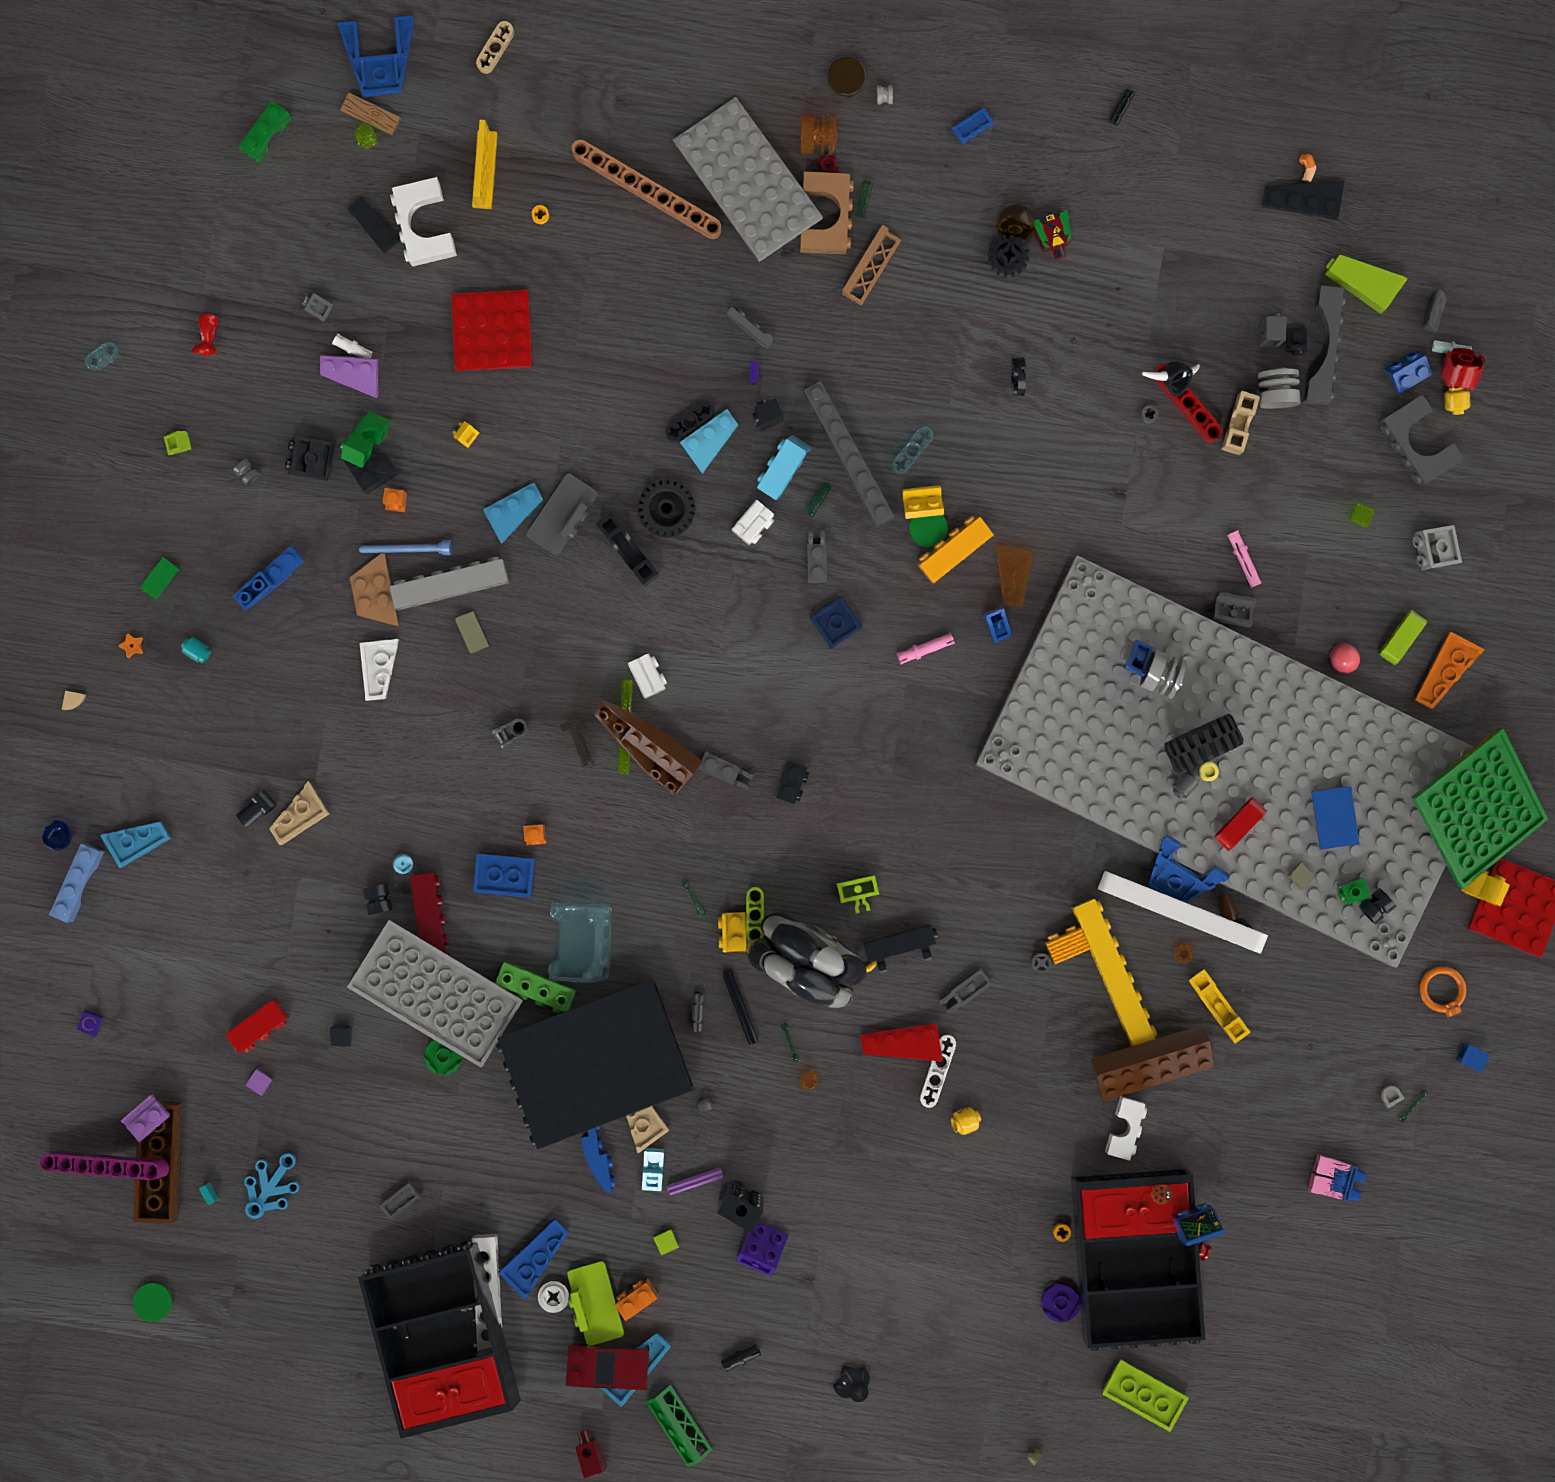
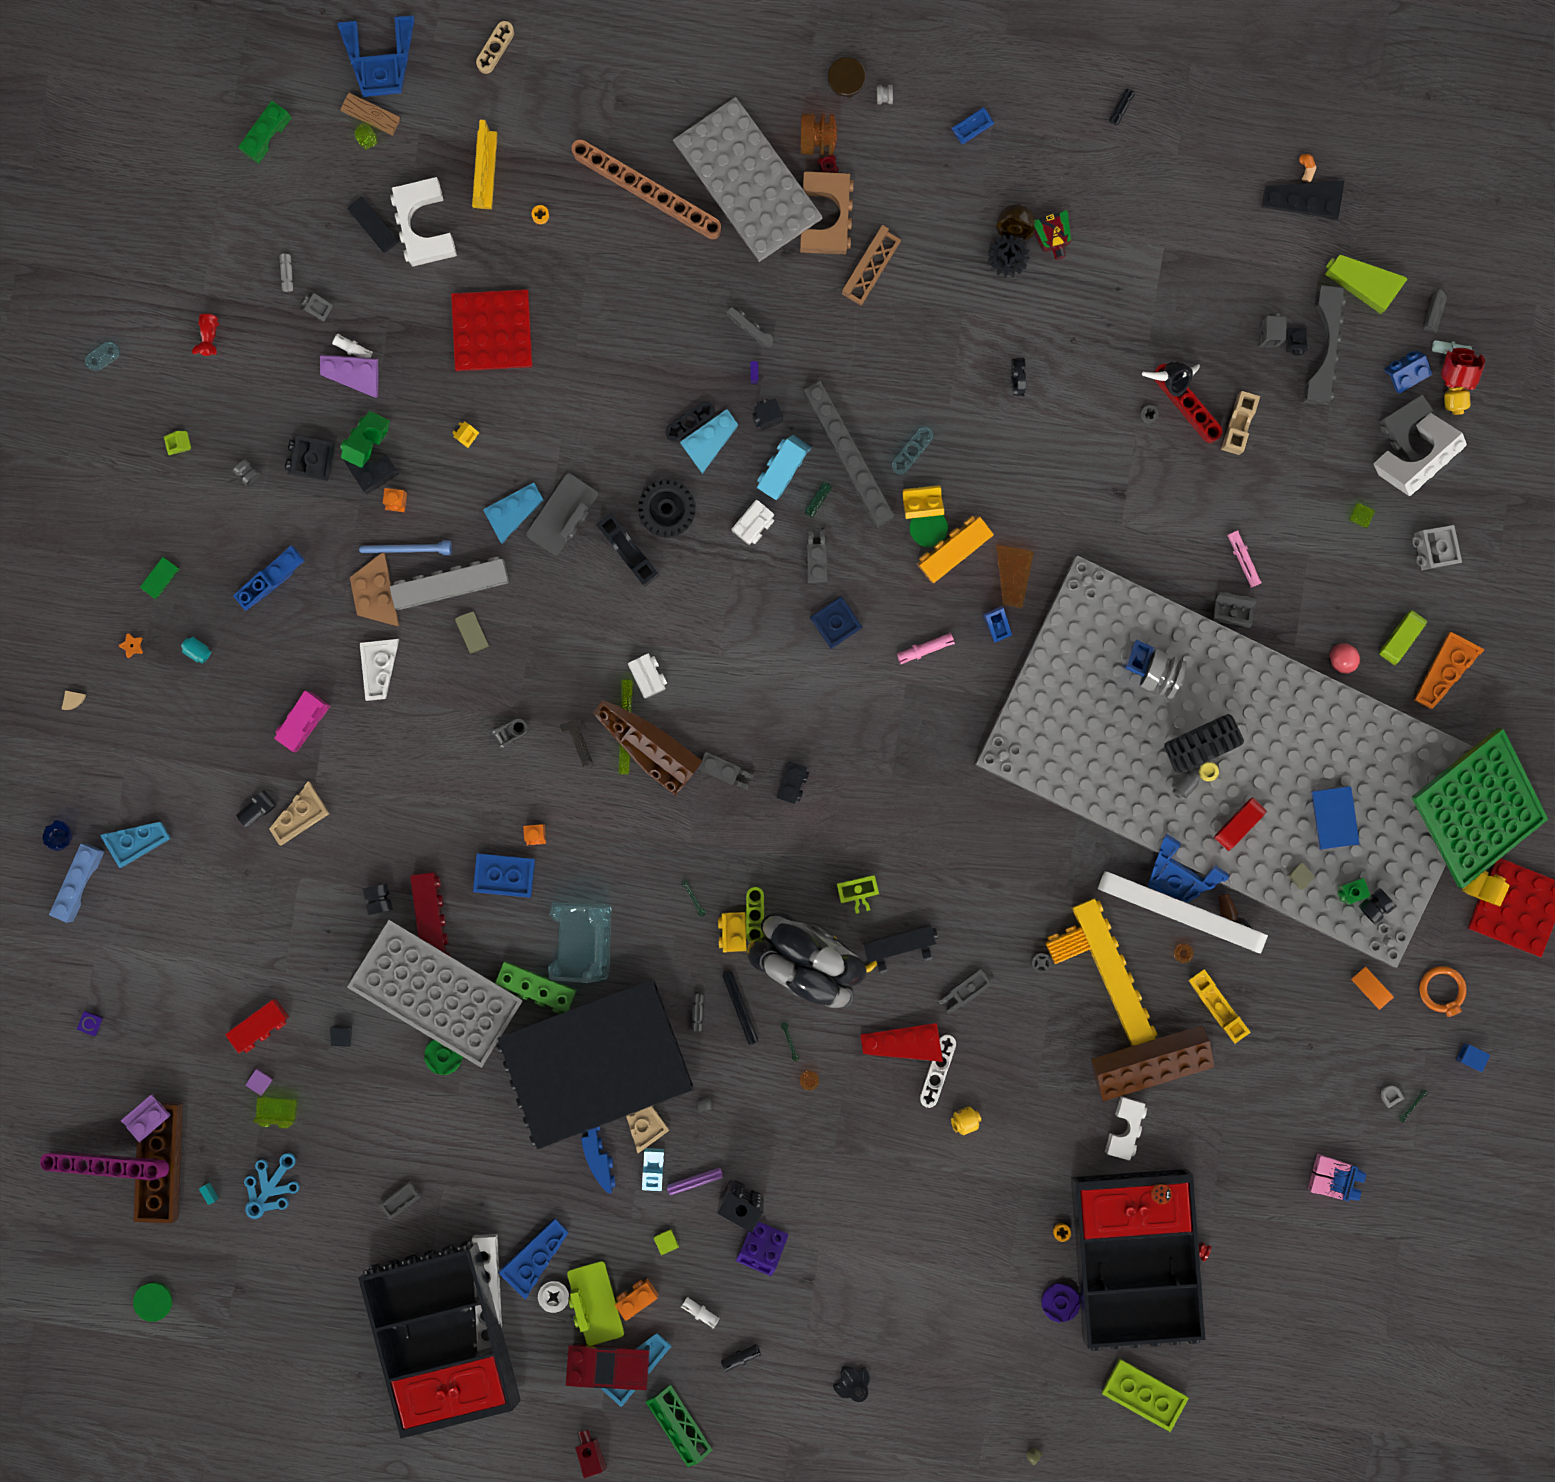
(275, 1111): none -> clear neon green bracket
(286, 272): none -> light grey axle
(301, 721): none -> dark pink wedge
(402, 863): medium azure tile -> none
(700, 1312): none -> white pin
(864, 199): clear green axle -> none
(1197, 1224): slope -> none
(1278, 386): light grey wheel -> none
(1372, 988): none -> orange slope
(1412, 475): none -> white arch

